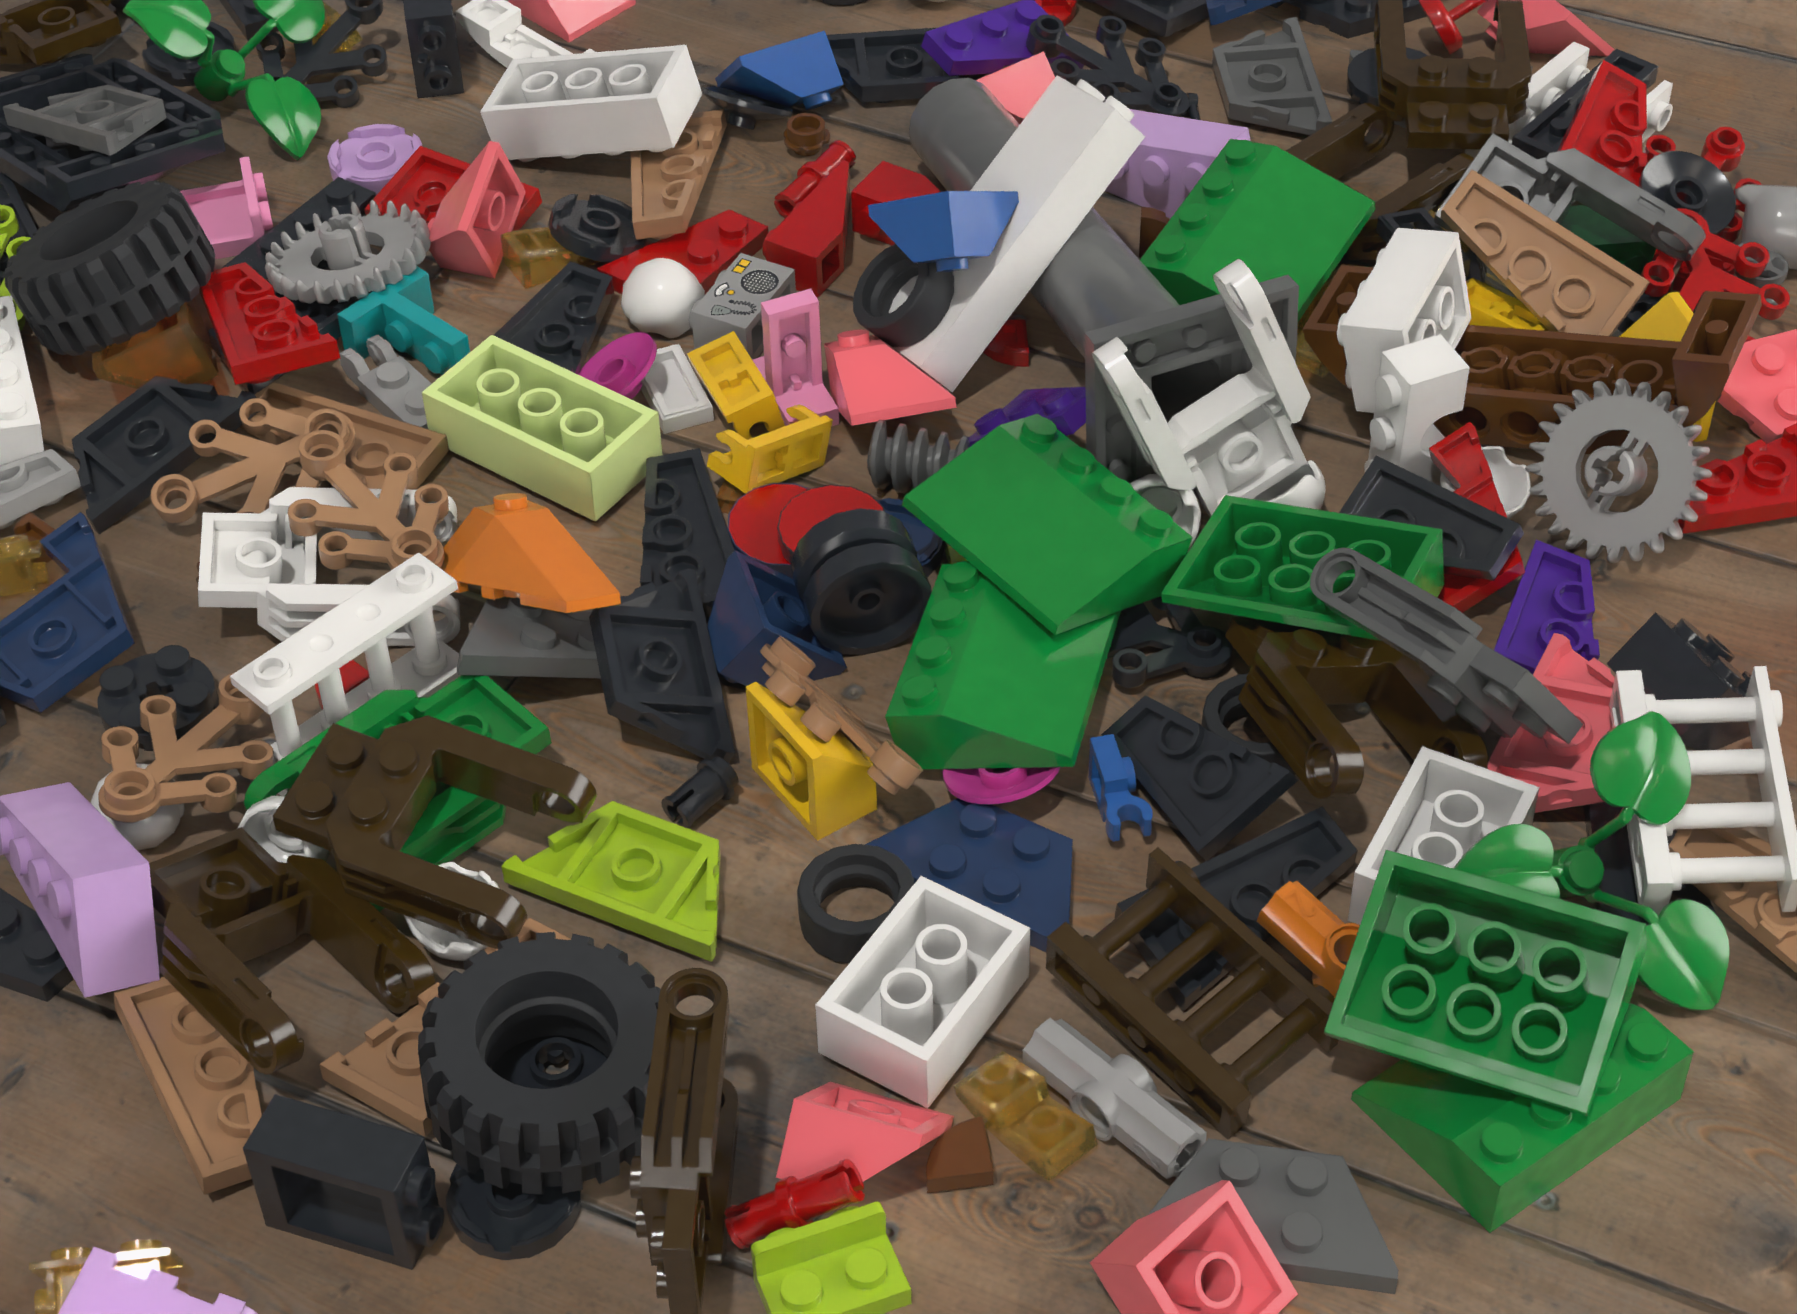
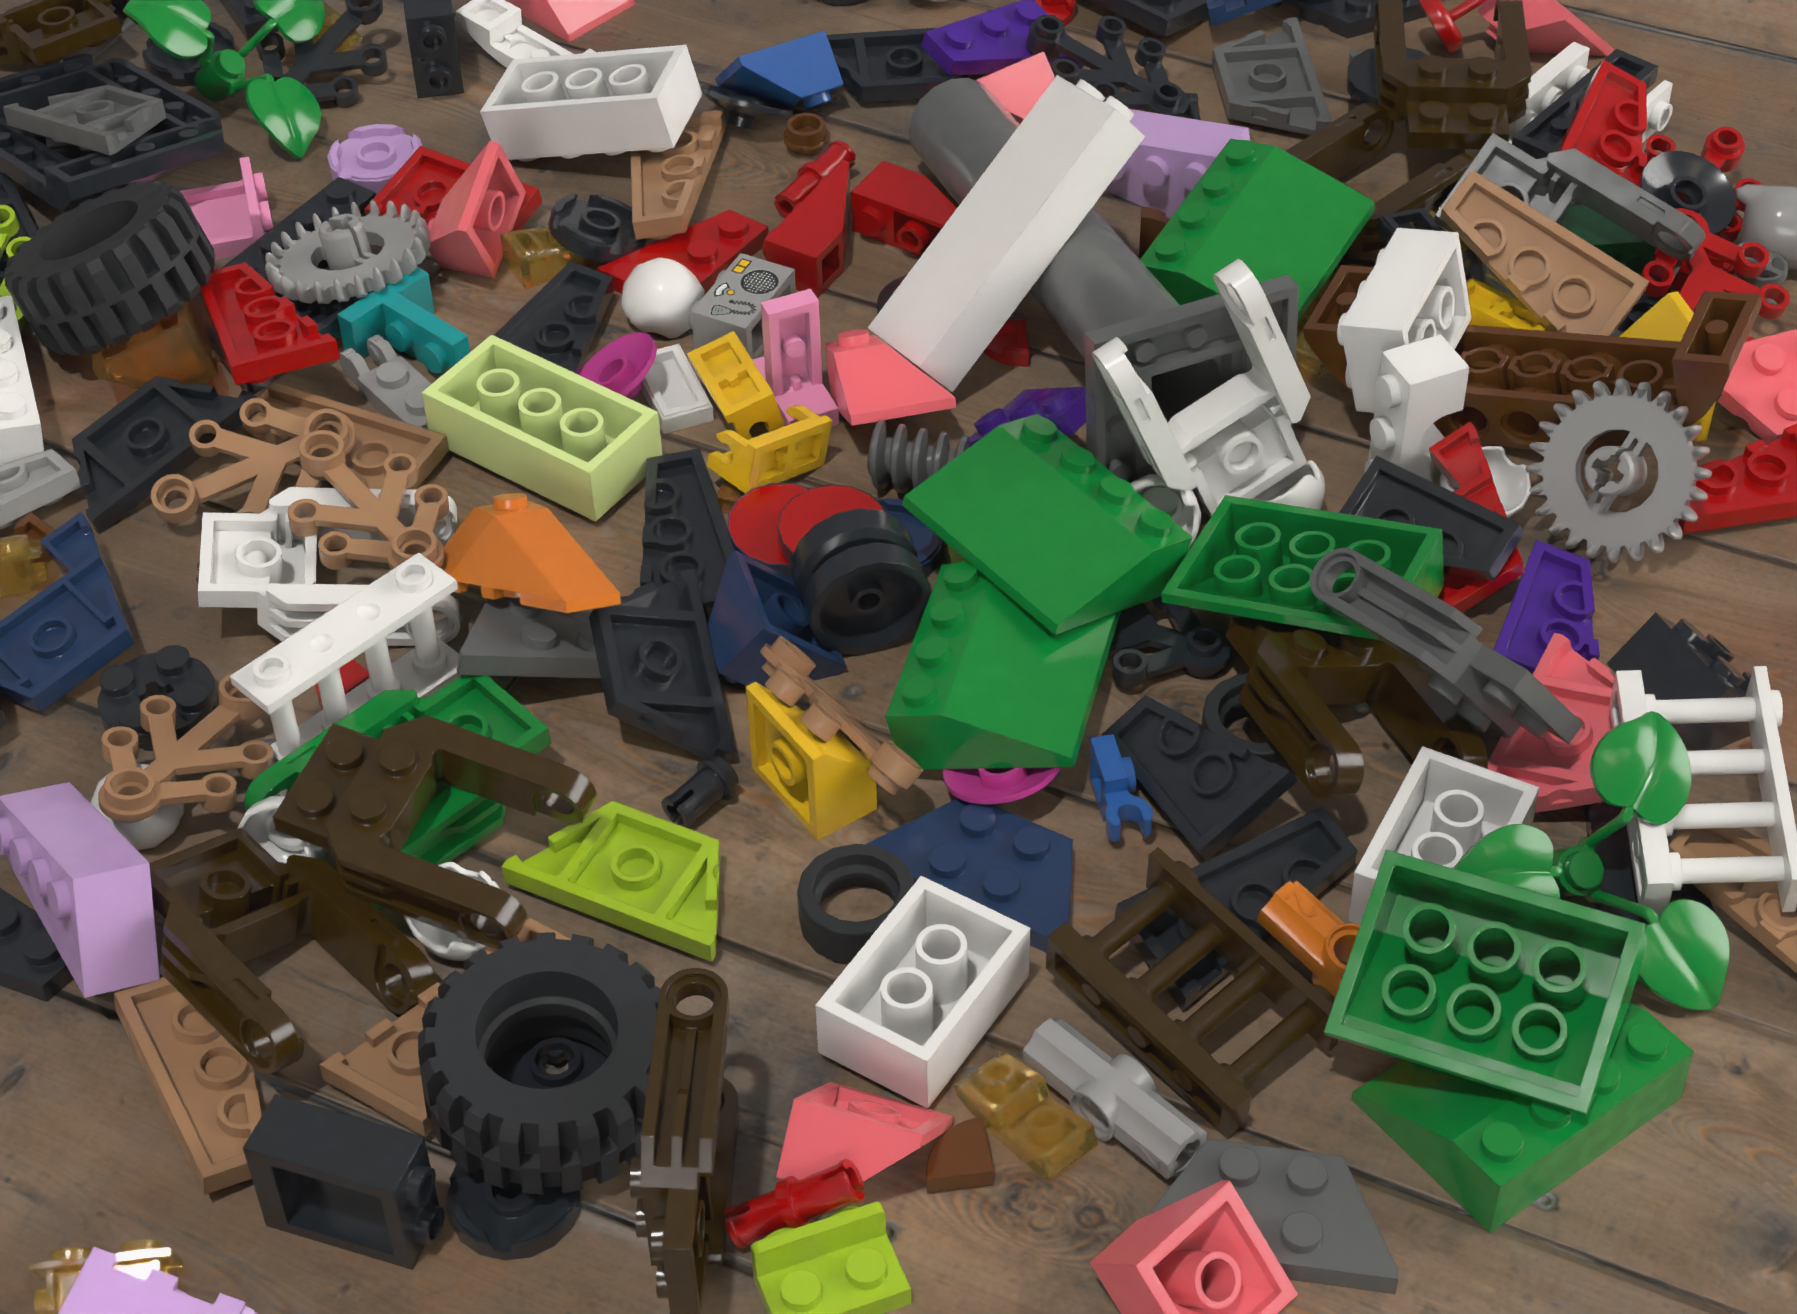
(919, 312): black tyre -> none
(946, 225): blue slope -> none

